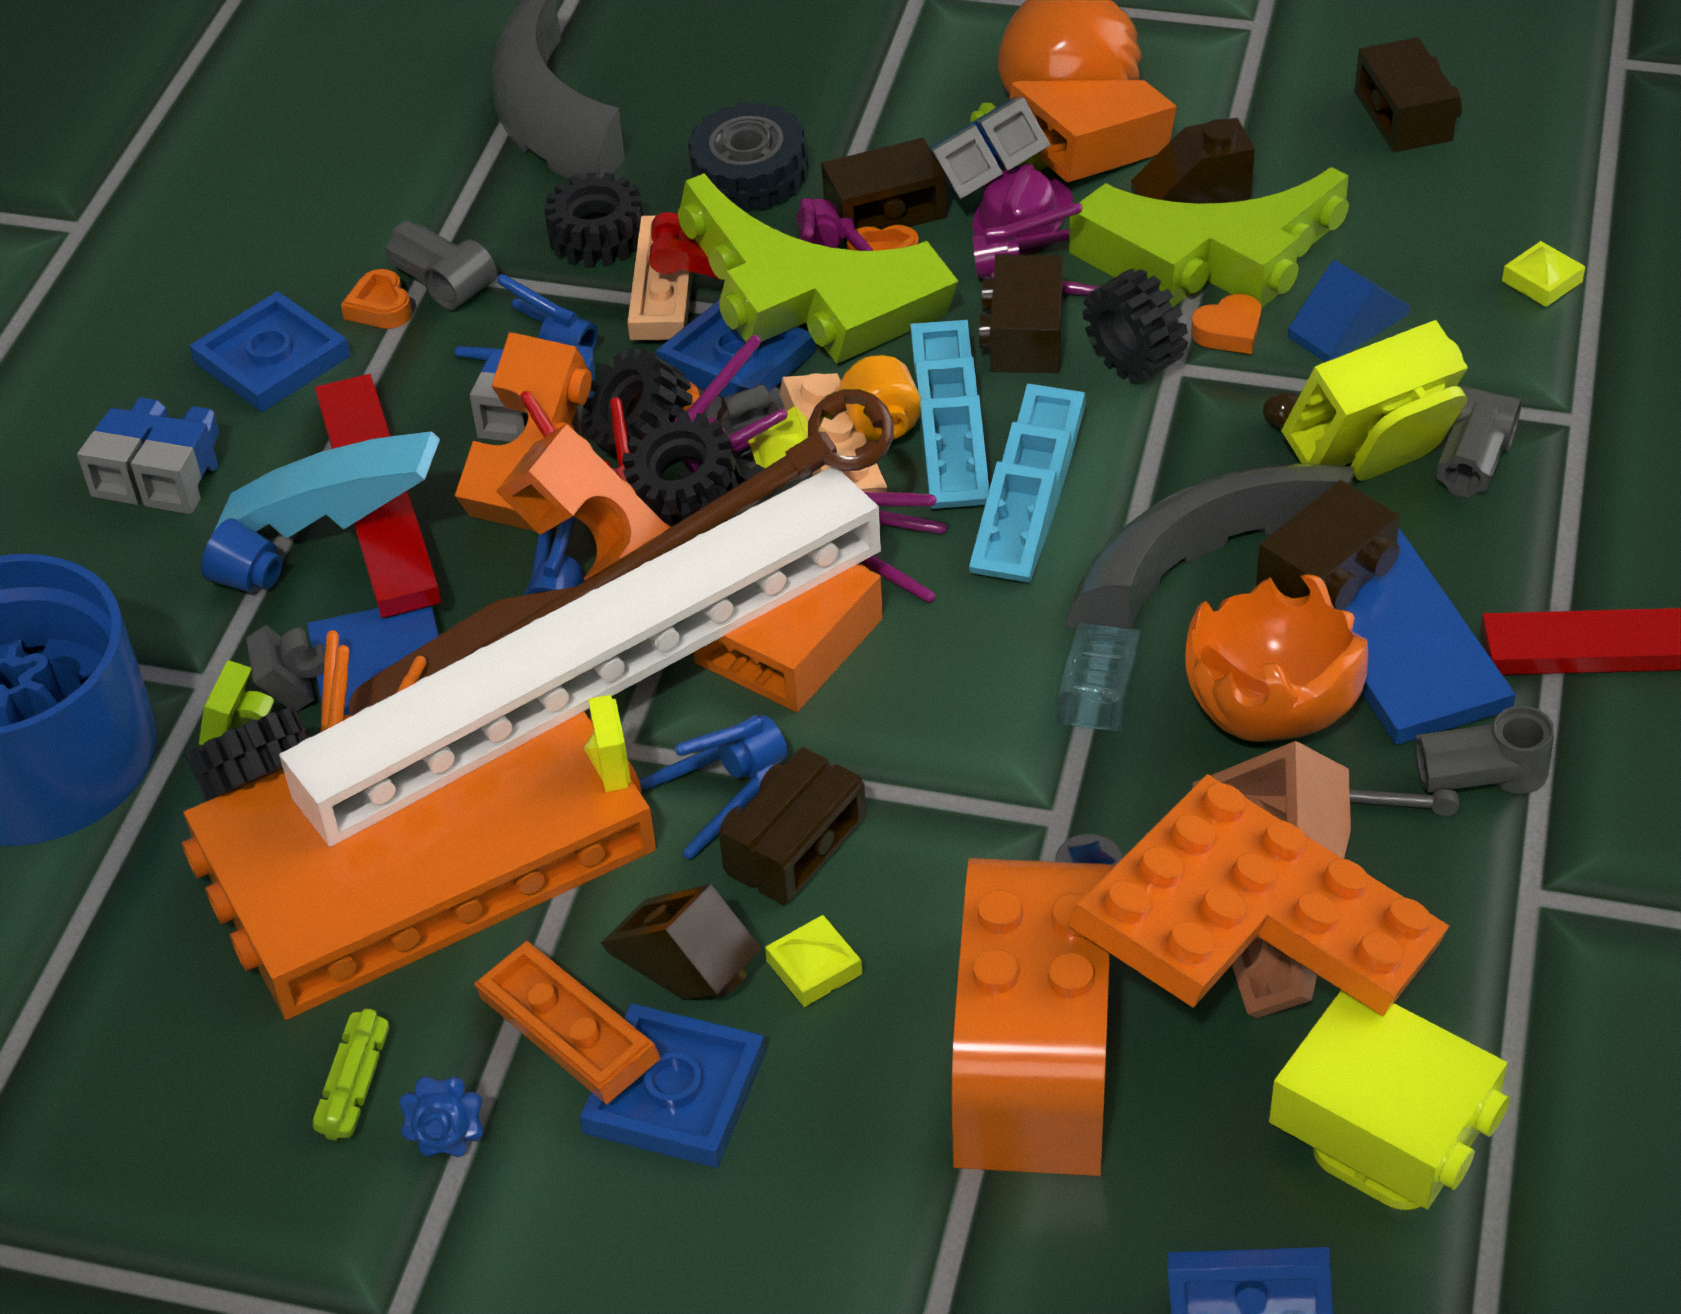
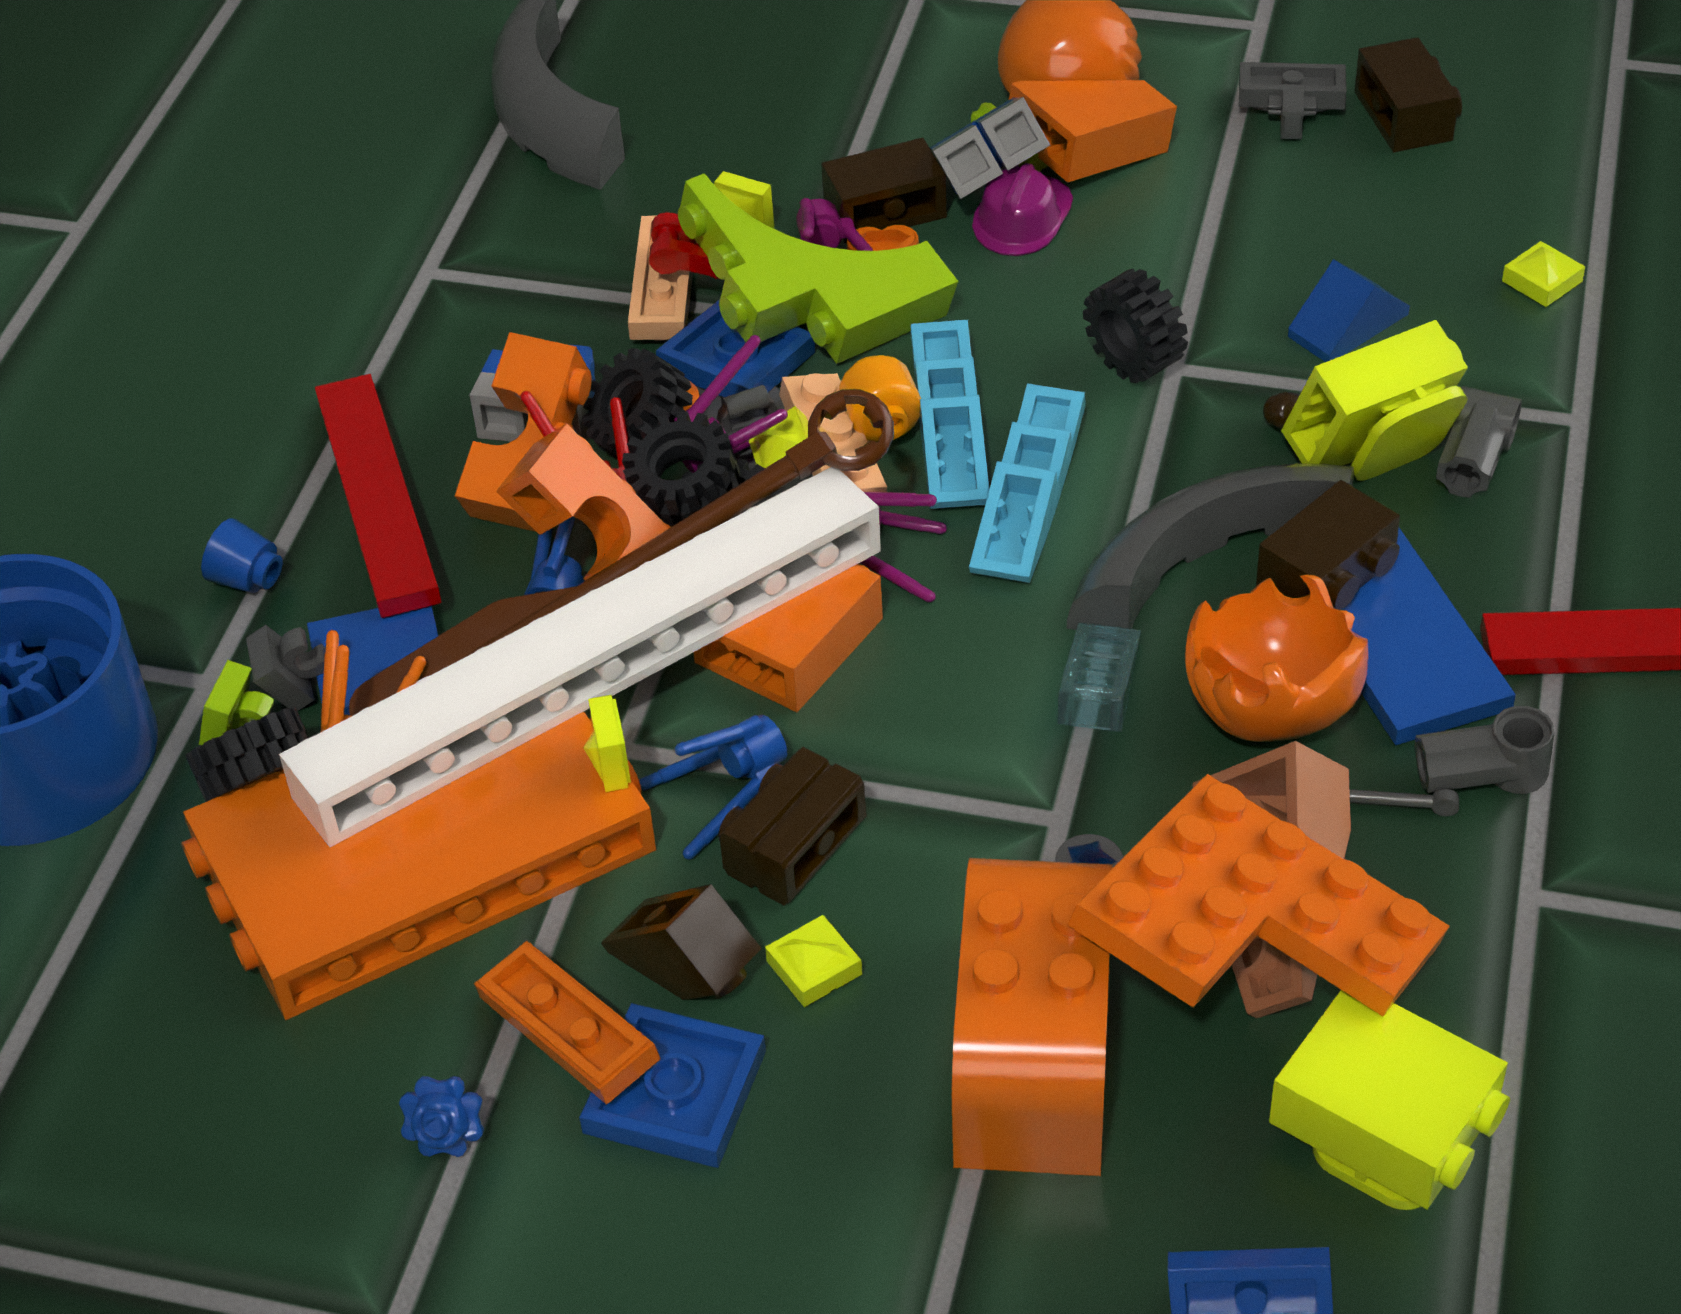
(150, 456): light grey hips -> none
(269, 351): blue tile -> none
(335, 483): medium azure slope -> none
(350, 1075): lime axle -> none
(378, 301): orange tile -> none
(448, 270): dark grey piece -> none
(558, 323): blue plant -> none
(594, 219): black tyre -> none
(749, 195): none -> neon yellow tile
(751, 154): black wheel -> none
(1006, 241): magenta plant -> none
(1024, 313): dark brown brick -> none
(1201, 166): dark brown slope -> none
(1229, 325): orange tile -> none
(1233, 245): lime arch -> none
(1292, 91): none -> dark grey hinge

